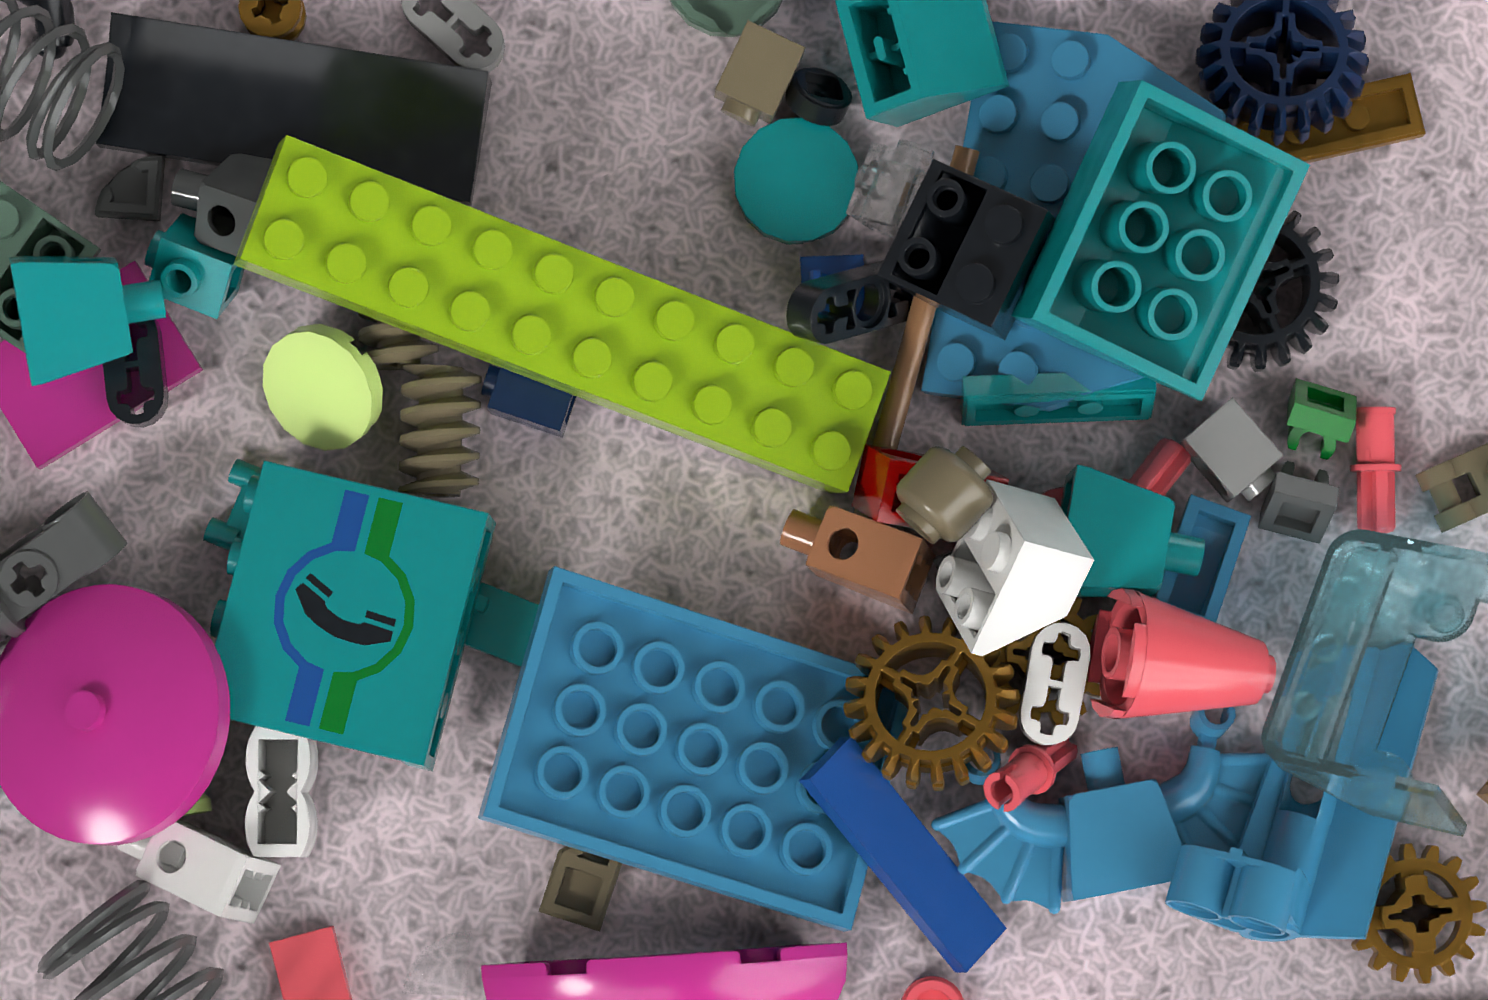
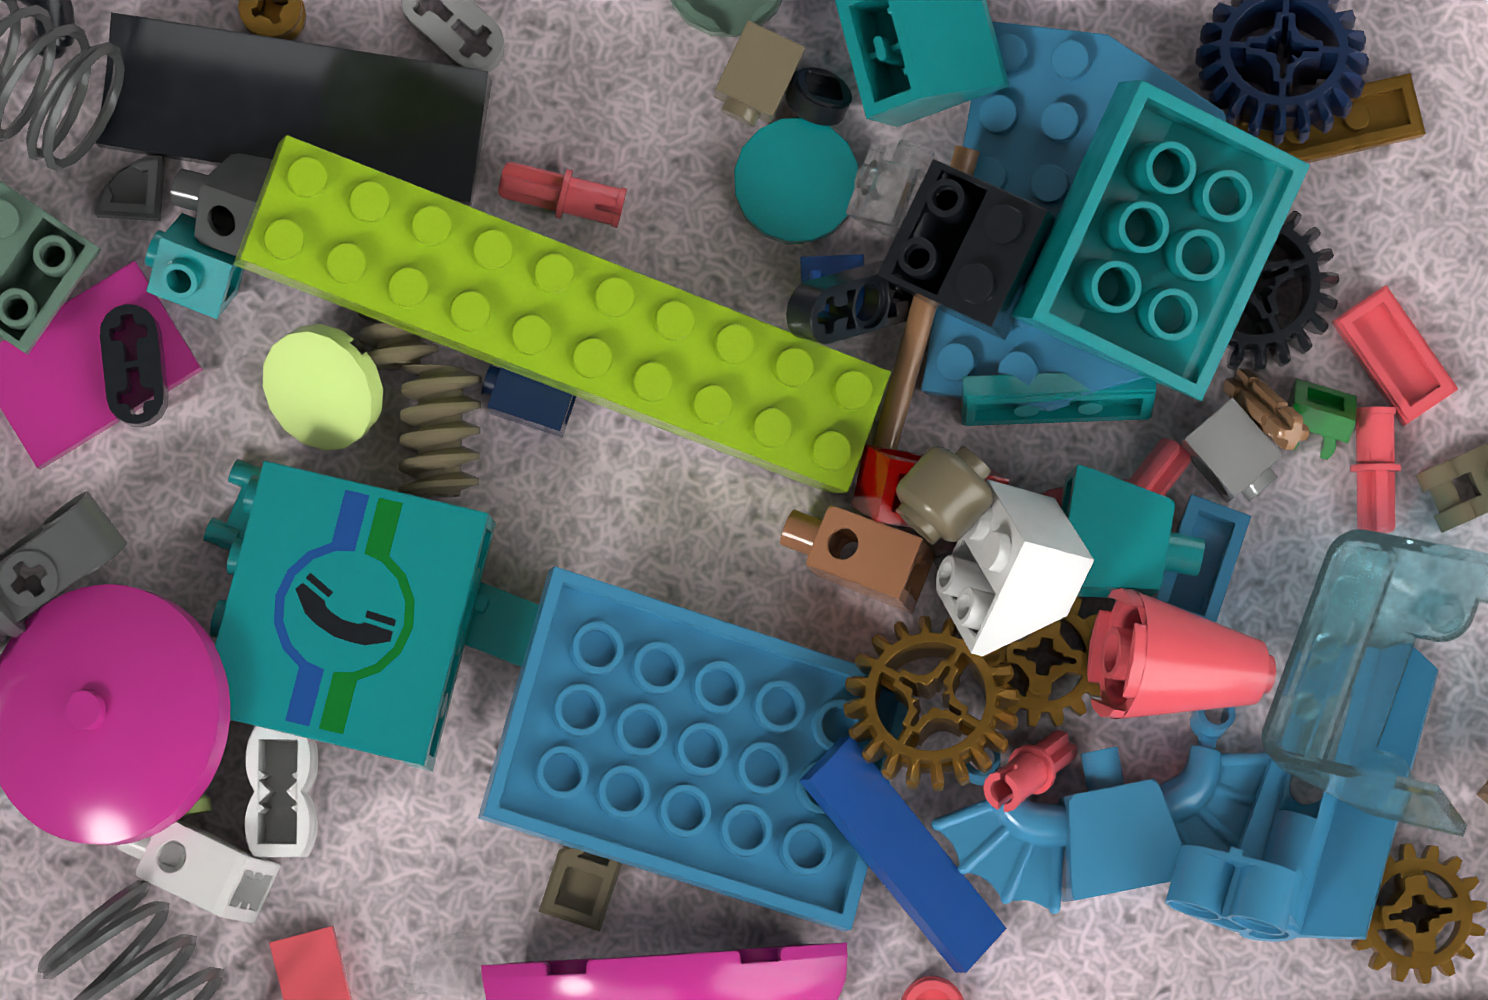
(77, 312): teal torso -> none
(562, 193): none -> coral axle
(1070, 686): white beam -> none
(1267, 409): none -> medium nougat axle
(1299, 505): dark grey tile -> none
(1394, 355): none -> coral tile

